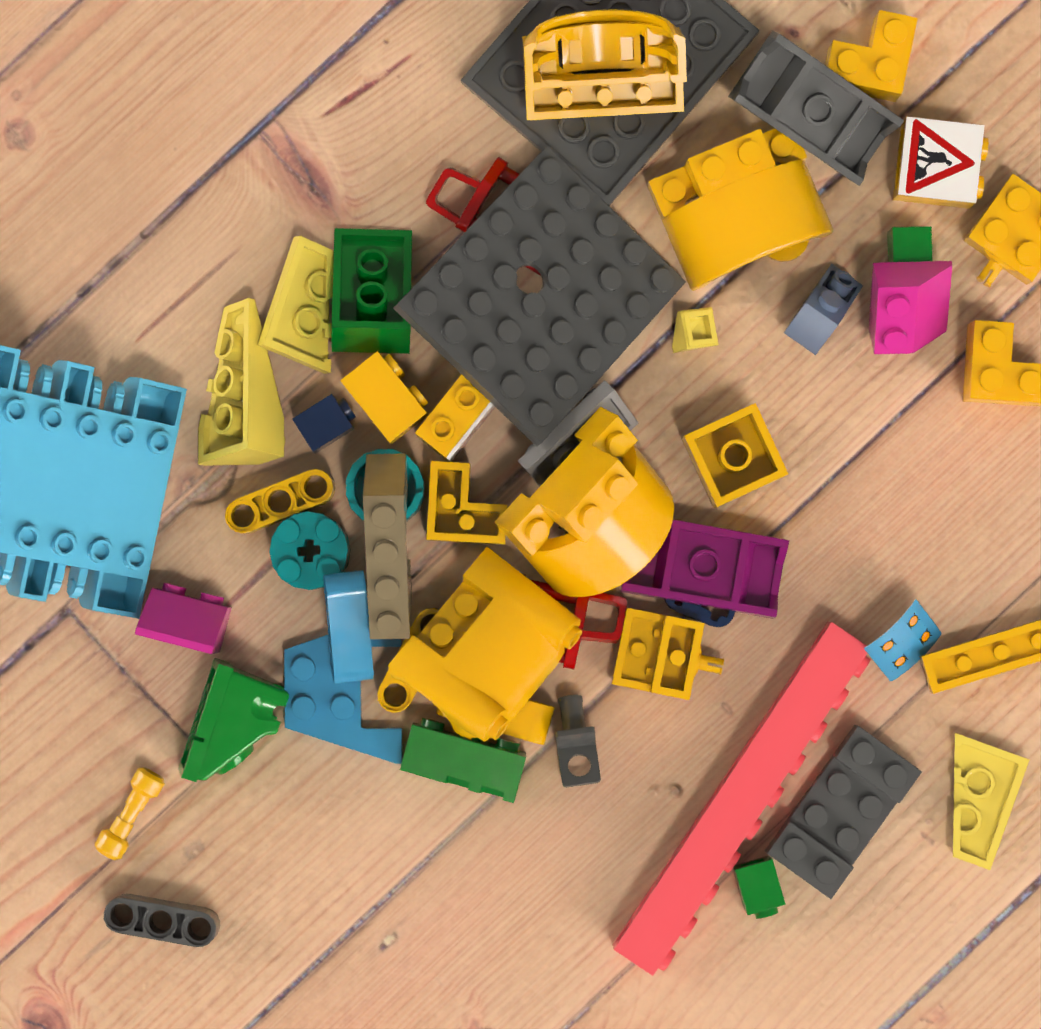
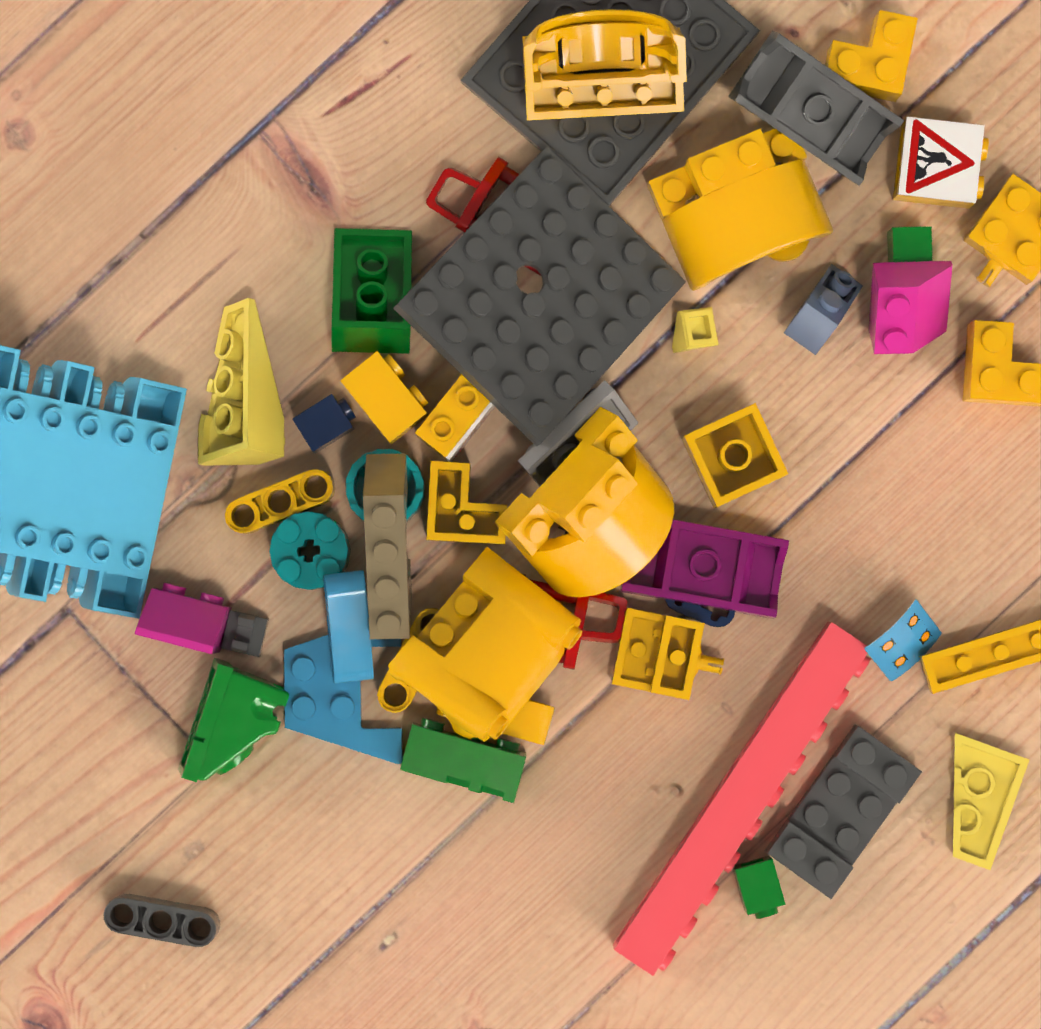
(113, 841): yellow piece -> none
(245, 633): none -> dark grey tile
(300, 307): light yellow wing -> none
(576, 740): dark grey bracket -> none

